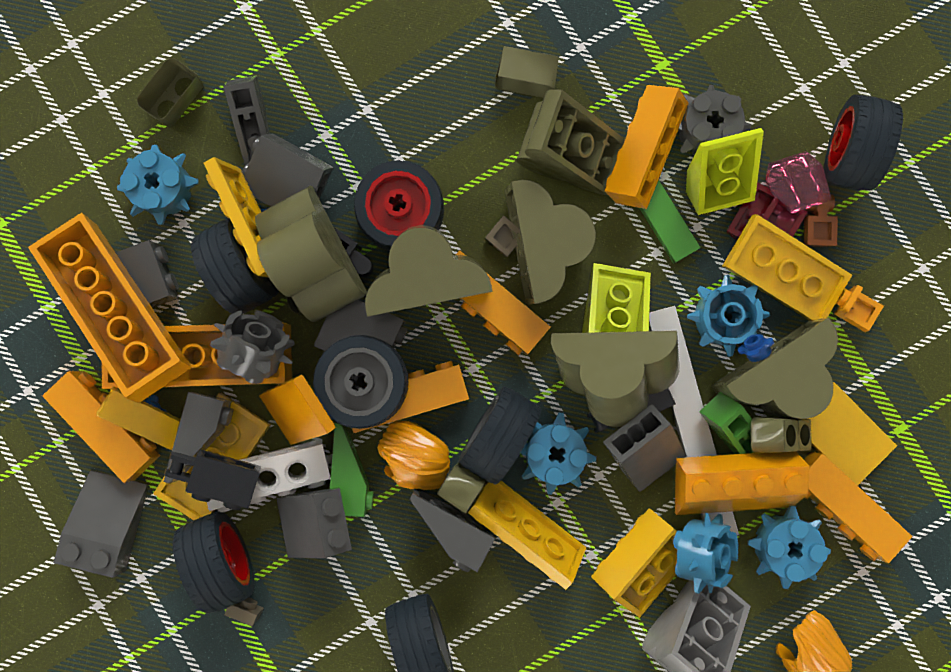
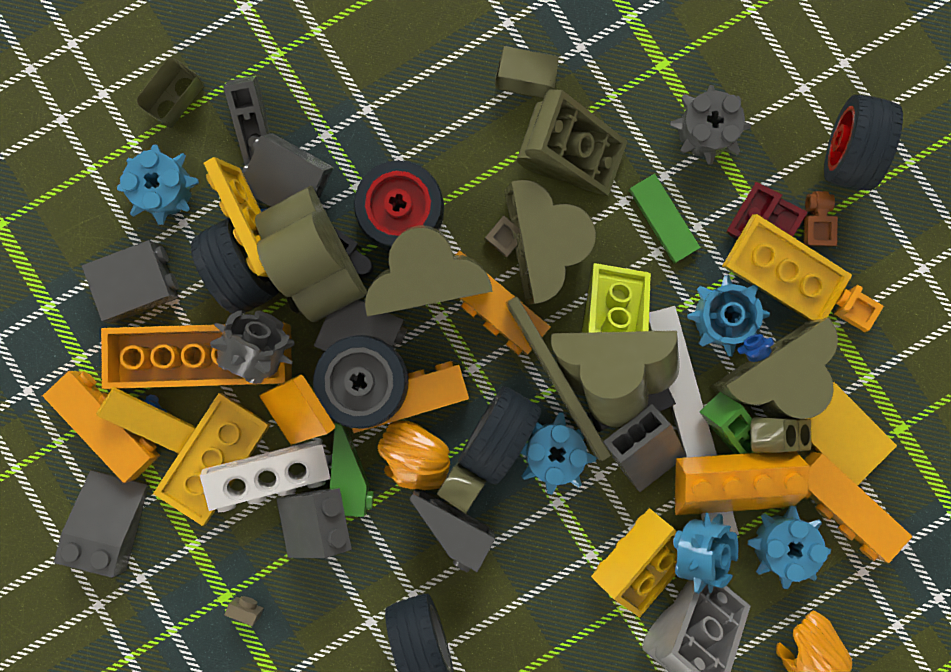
(109, 308): light orange brick -> none
(200, 425): dark grey slope -> none
(213, 562): black wheel -> none
(216, 478): black brick -> none
(528, 532): yellow plate -> none
(557, 379): none -> olive tile
(646, 146): light orange brick -> none
(725, 172): neon yellow slope -> none
(798, 181): clear pink slope -> none

